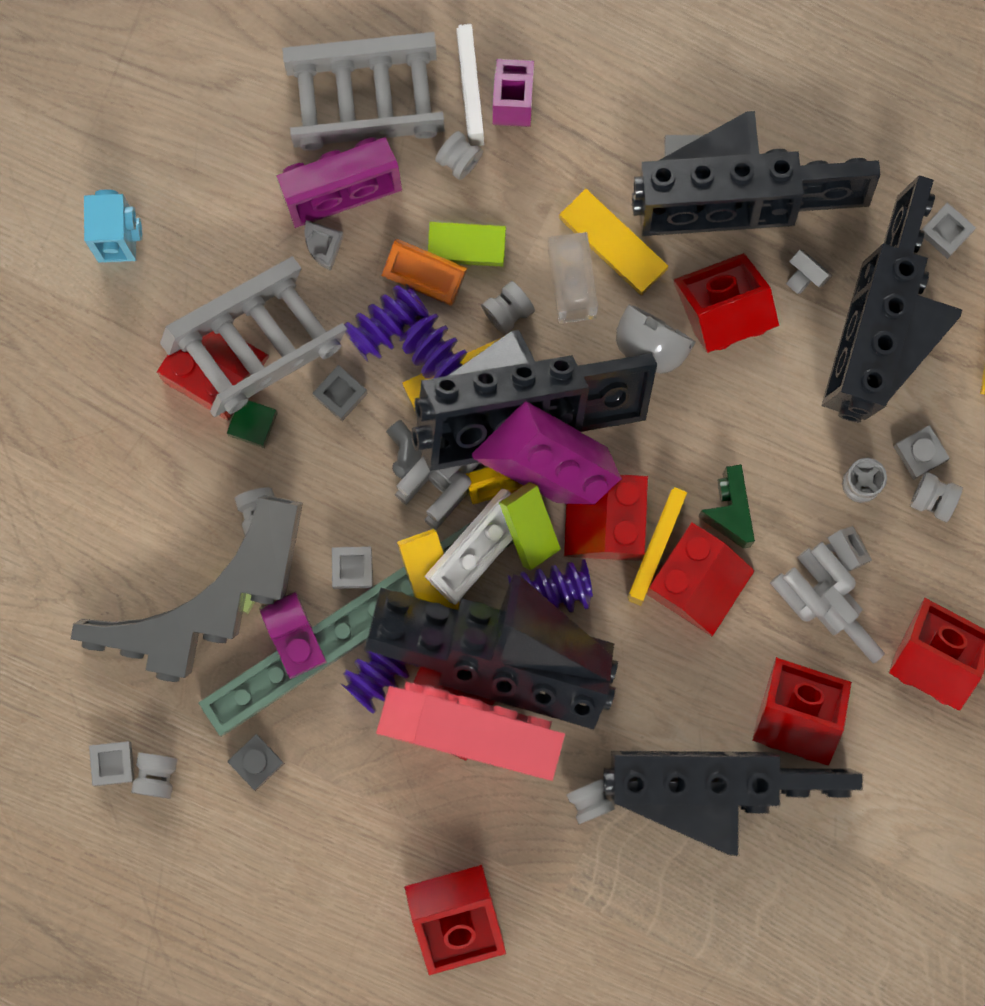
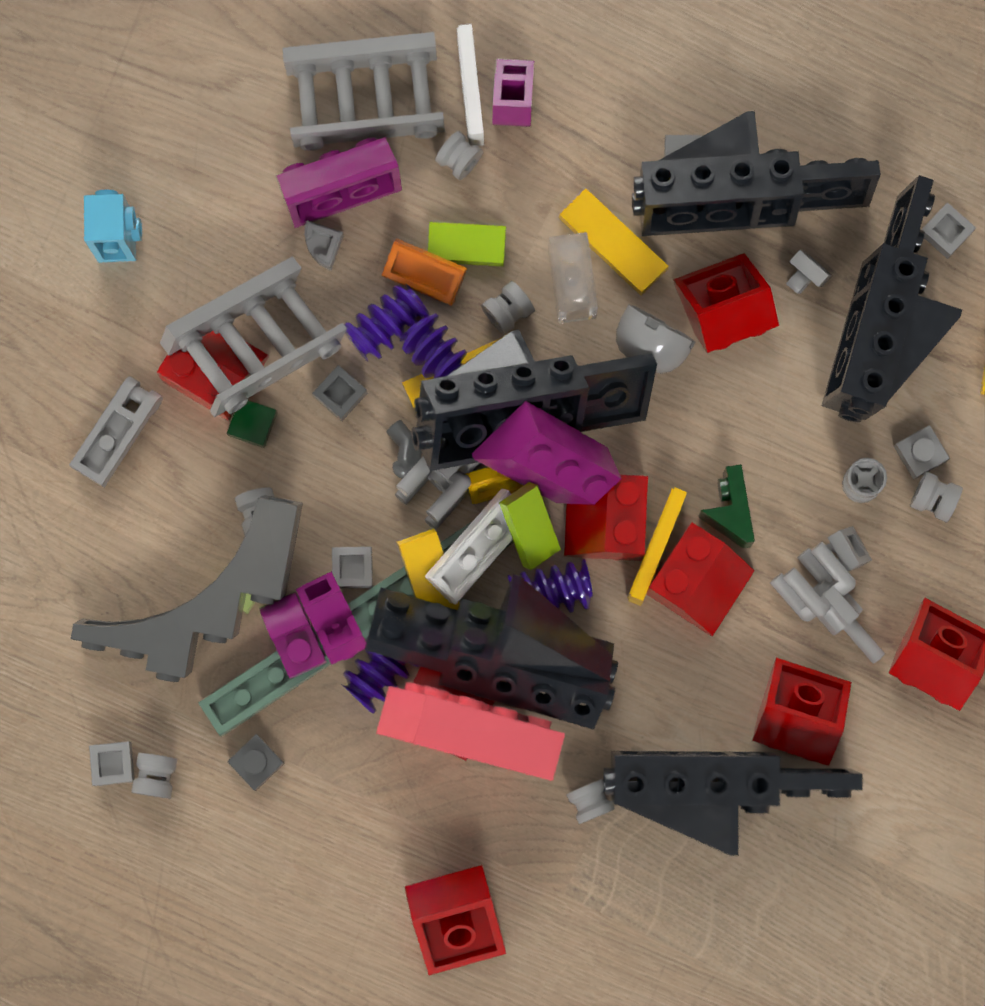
(115, 432): none -> light grey plate
(331, 618): none -> magenta brick

